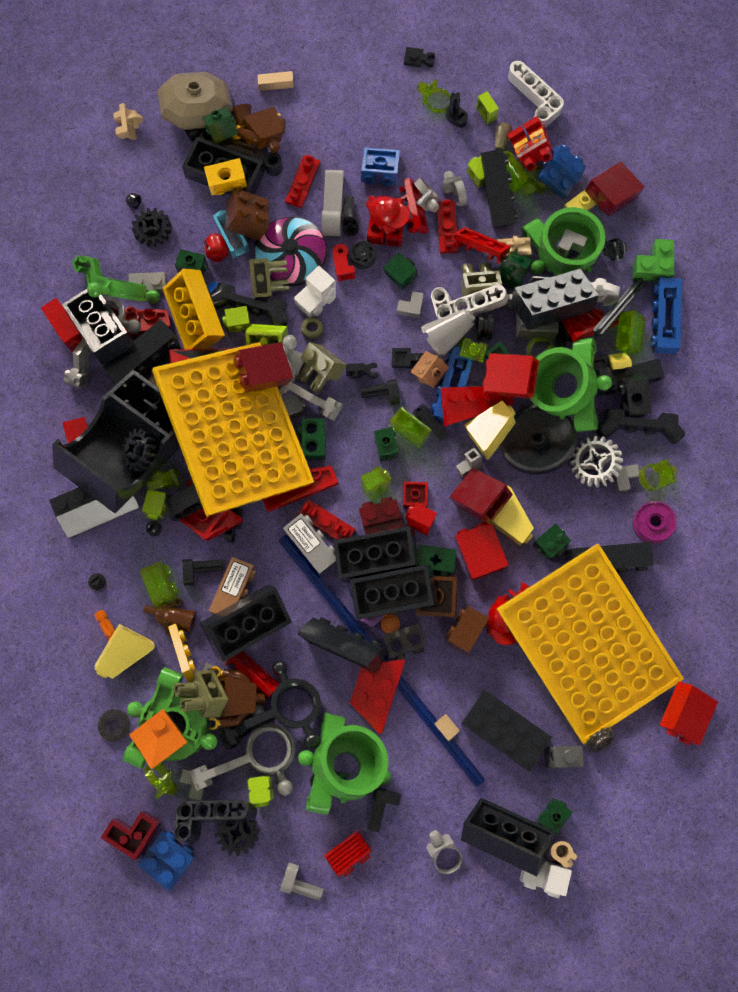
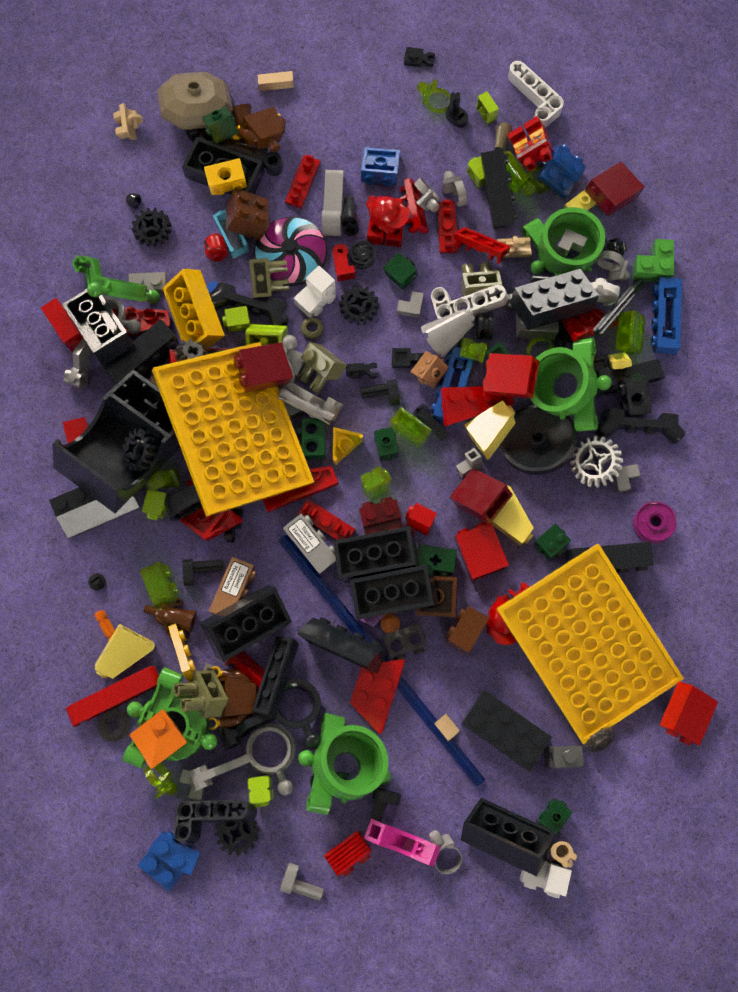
(113, 696): none -> red beam
(132, 839): dark red brick -> none
(155, 531): black hinge -> none
(189, 350): none -> dark grey gear
(190, 859): none -> blue sticker
(191, 260): dark green head -> none
(275, 677): none -> black slope
(306, 406): none -> light grey pin
(344, 442): none -> yellow slope
(365, 299): none -> black gear
(402, 842): none -> dark pink arch
(415, 492): red piece -> none
(514, 269): dark green head -> none
(617, 272): none -> light grey piece
(665, 471): clear neon green piece -> none

